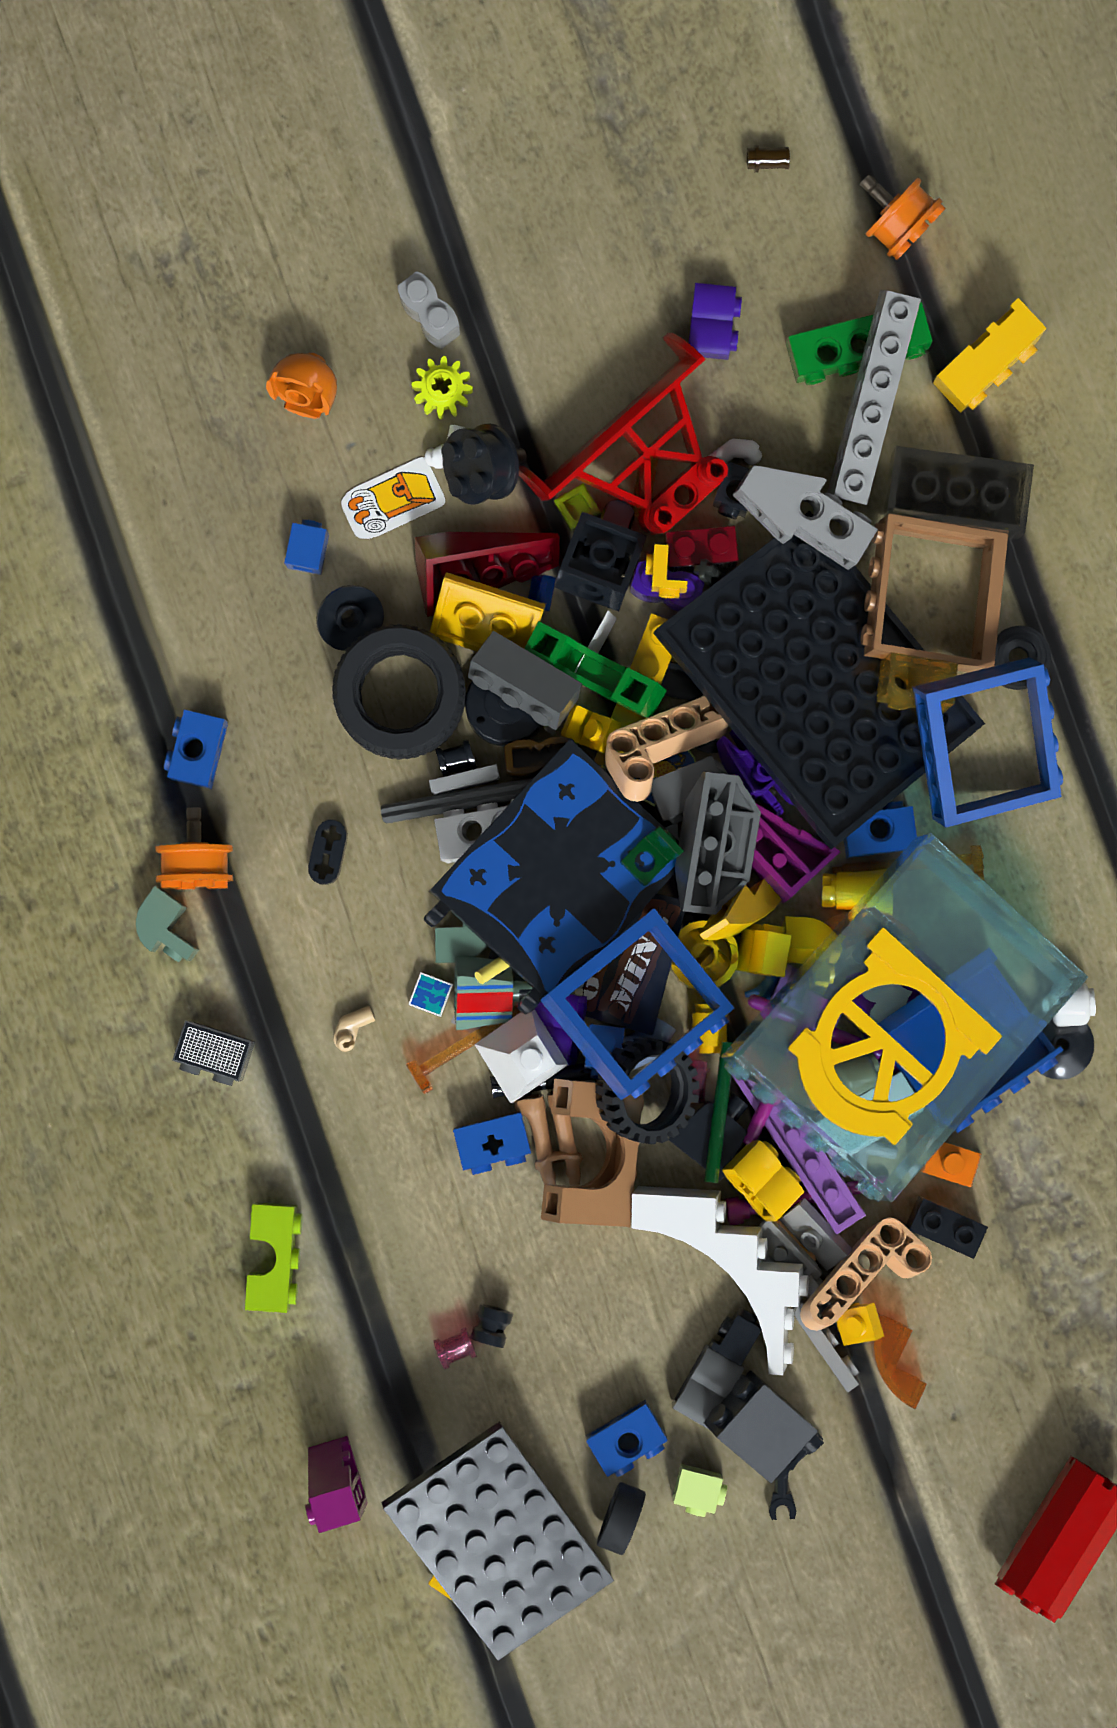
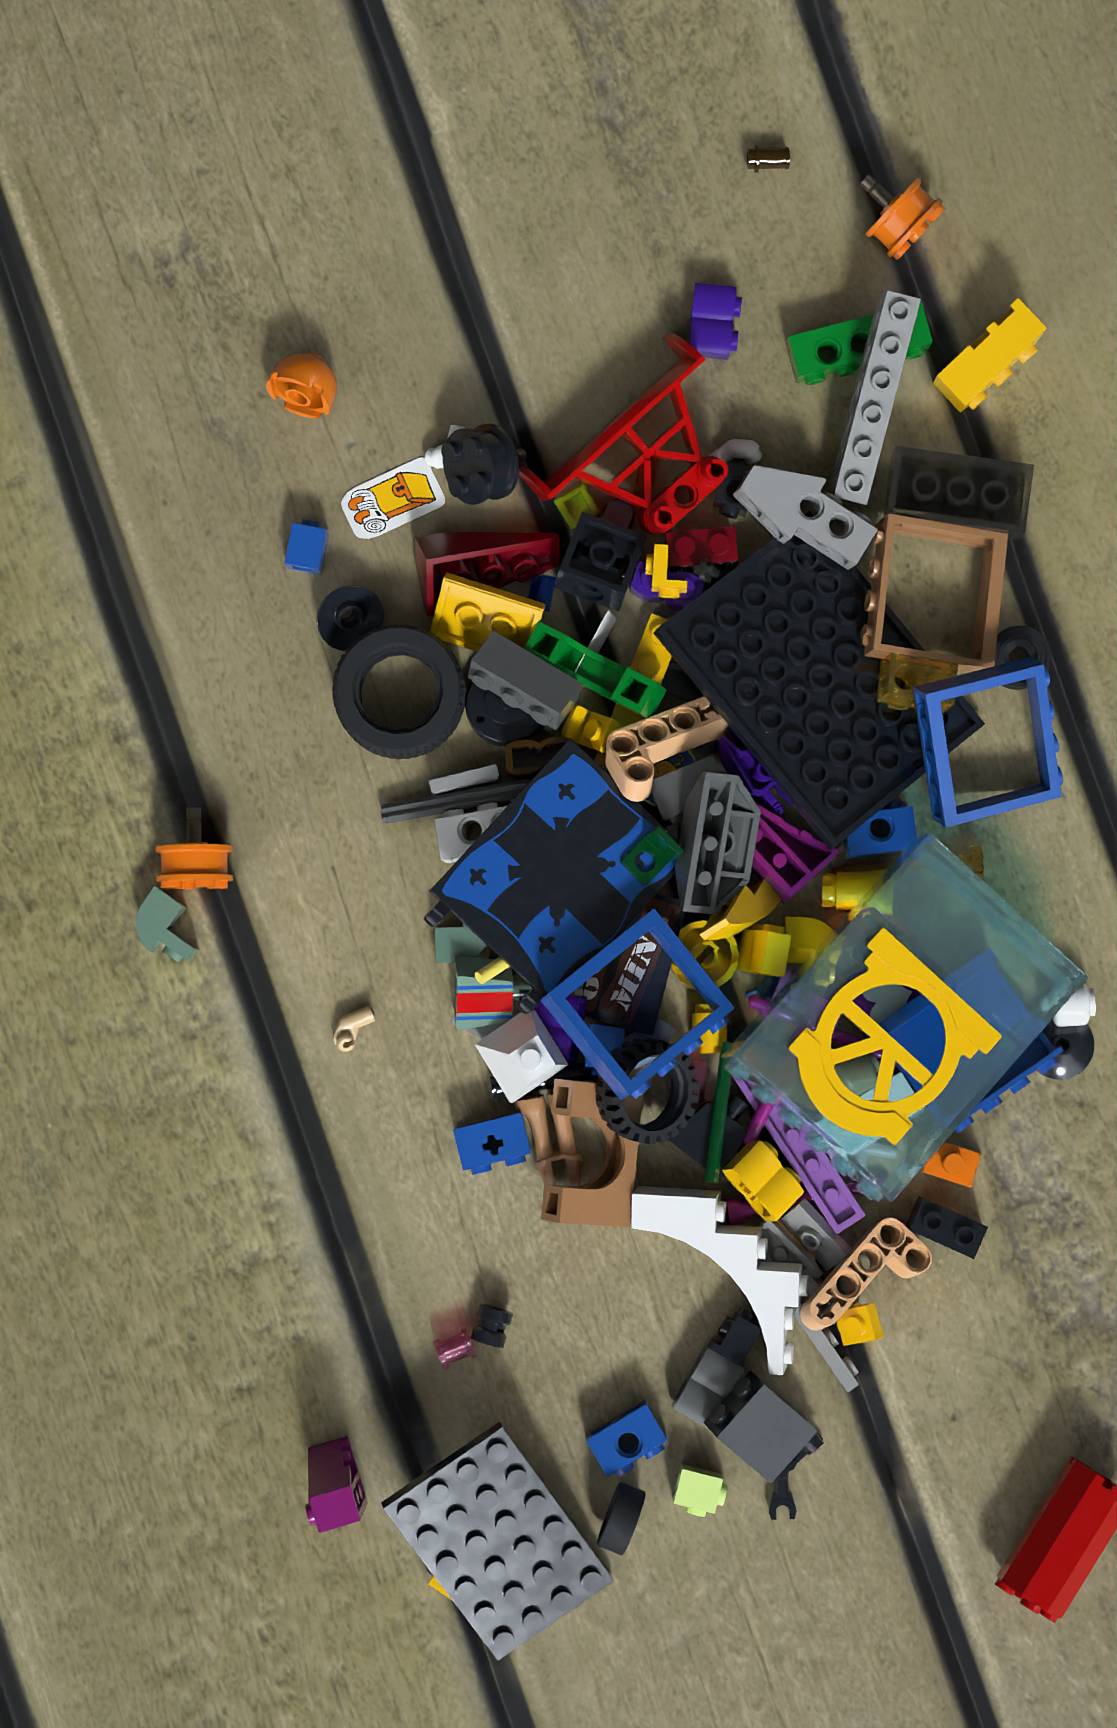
(202, 769): blue brick -> none
(213, 1052): brick -> none
(277, 1226): lime arch -> none
(319, 851): black beam -> none
(420, 1071): clear orange piece -> none
(423, 305): light grey brick -> none
(430, 994): tile -> none
(436, 399): neon yellow gear -> none
(456, 758): black bush -> none
(886, 1355): clear orange brick -> none

